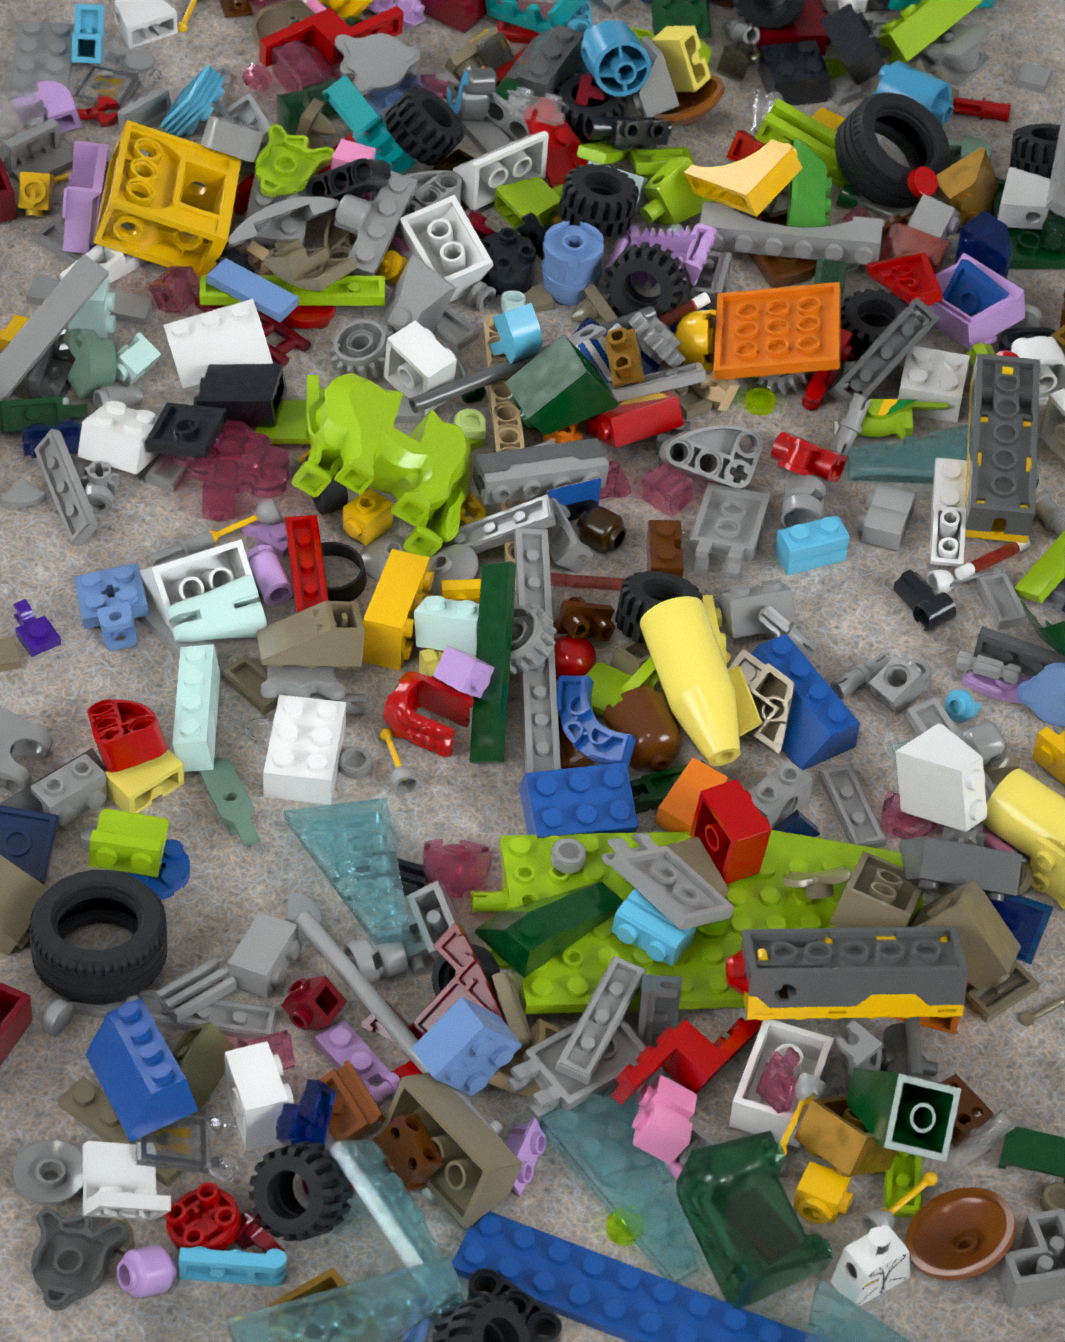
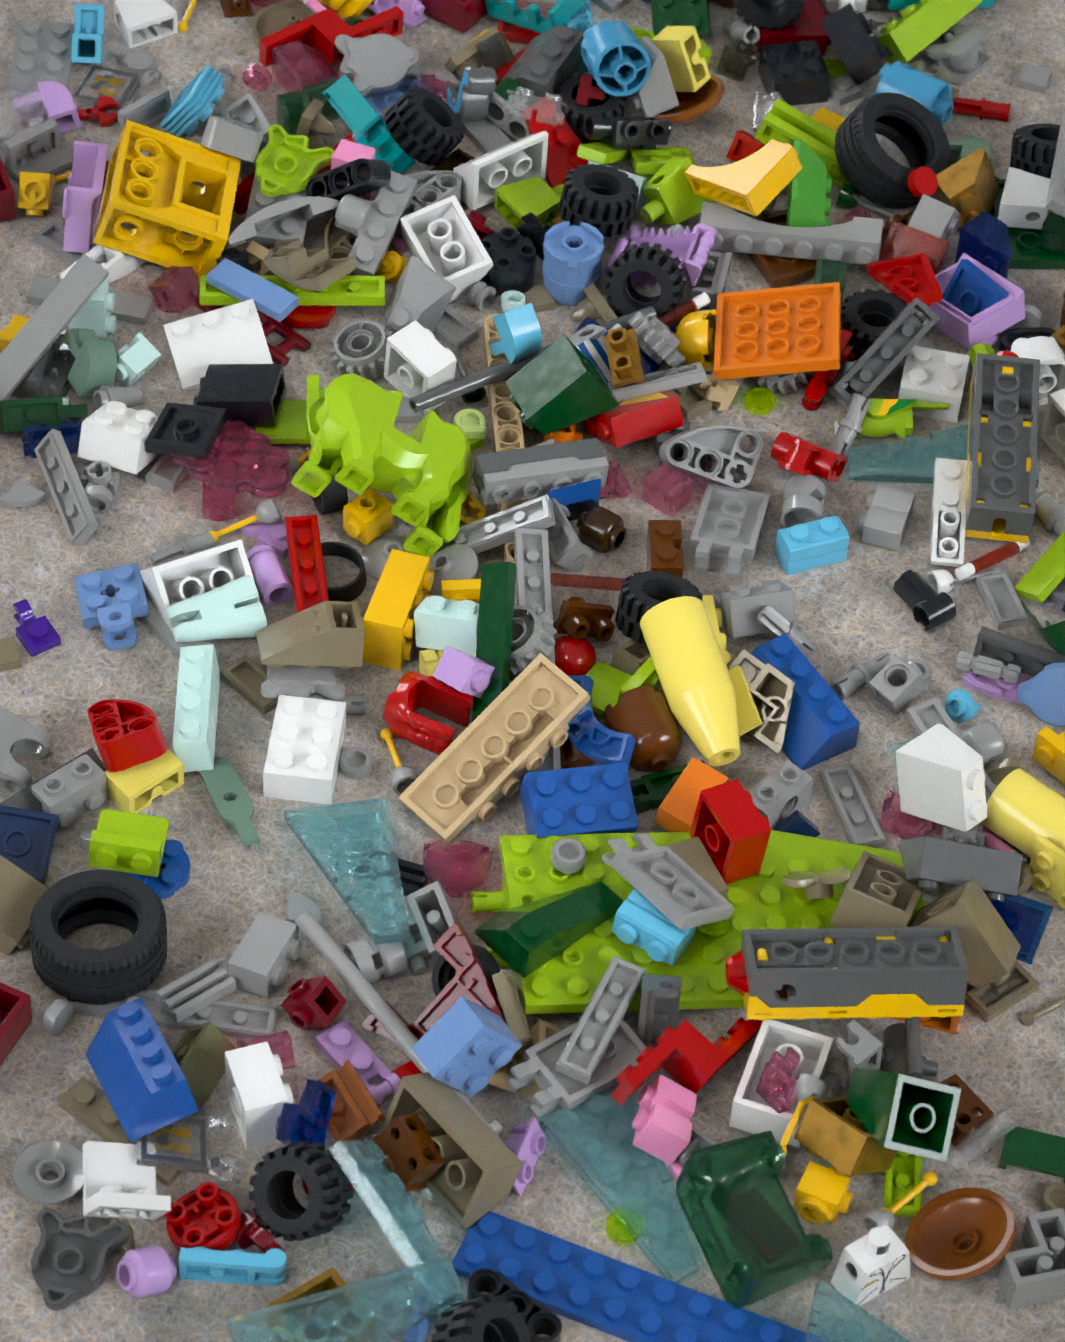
(496, 750): none -> tan plate

